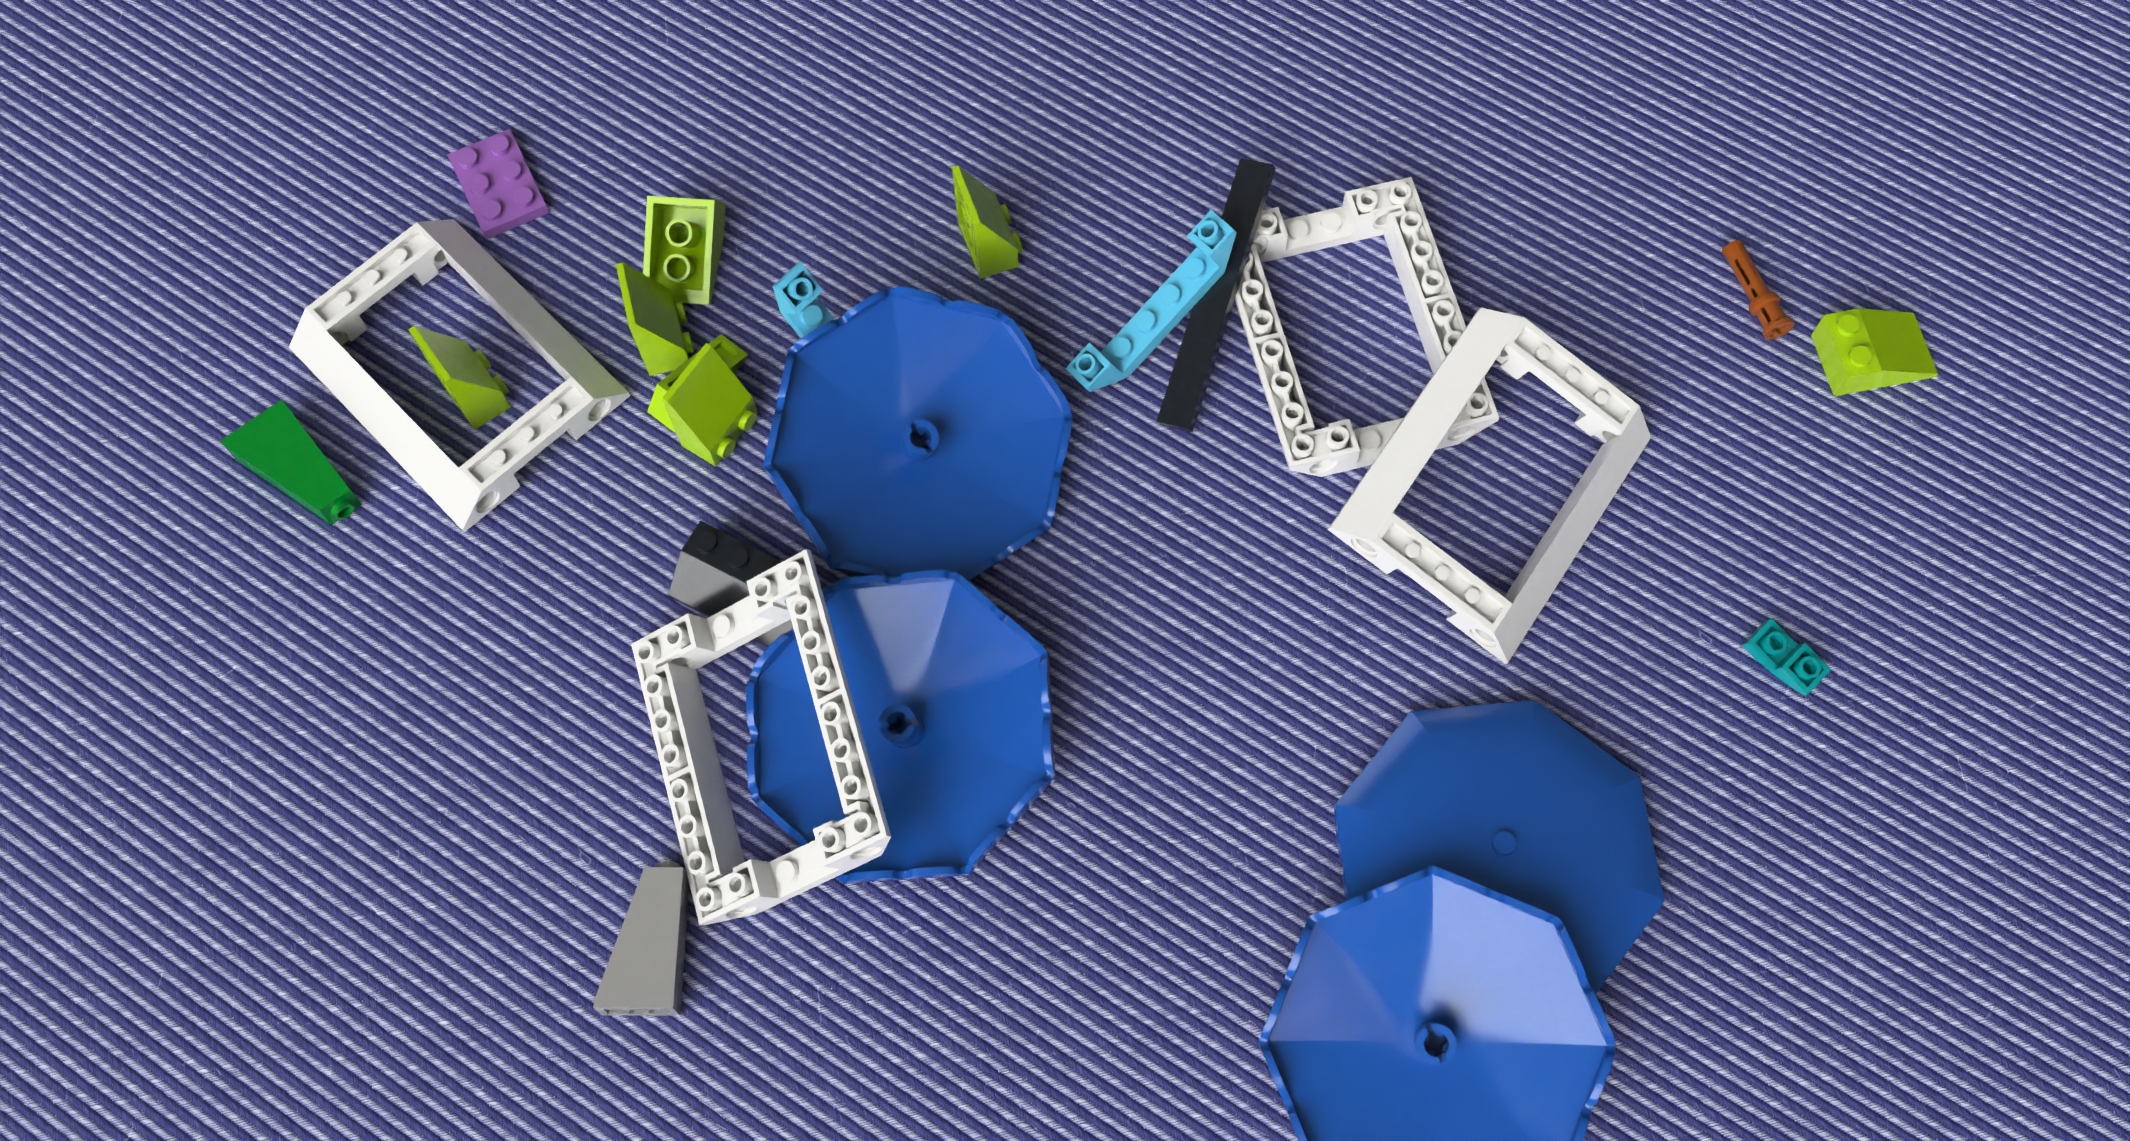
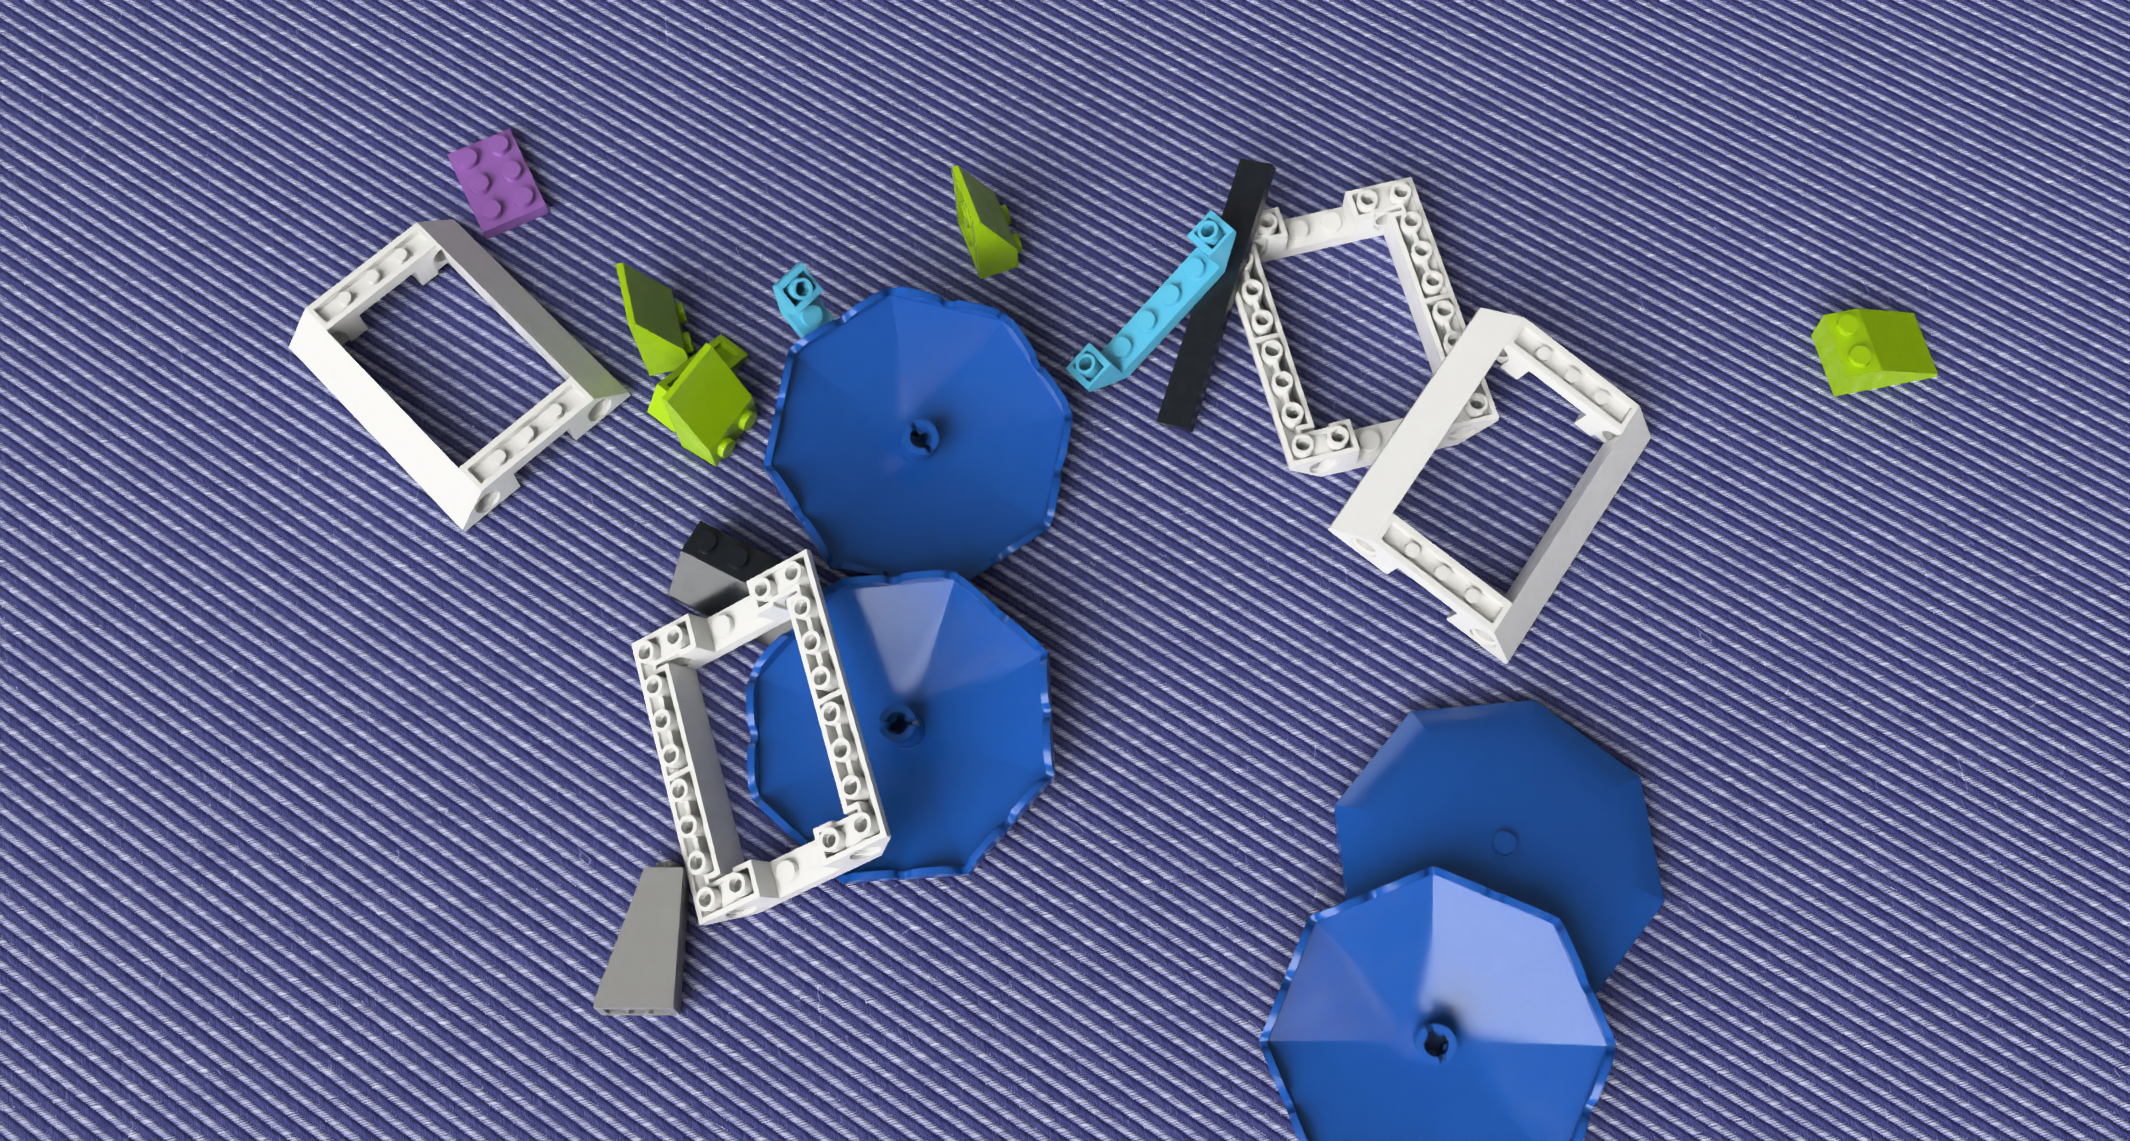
(289, 459): green slope -> none
(463, 375): lime slope -> none
(684, 245): lime slope -> none
(1762, 301): dark orange pin -> none
(1791, 663): teal slope -> none

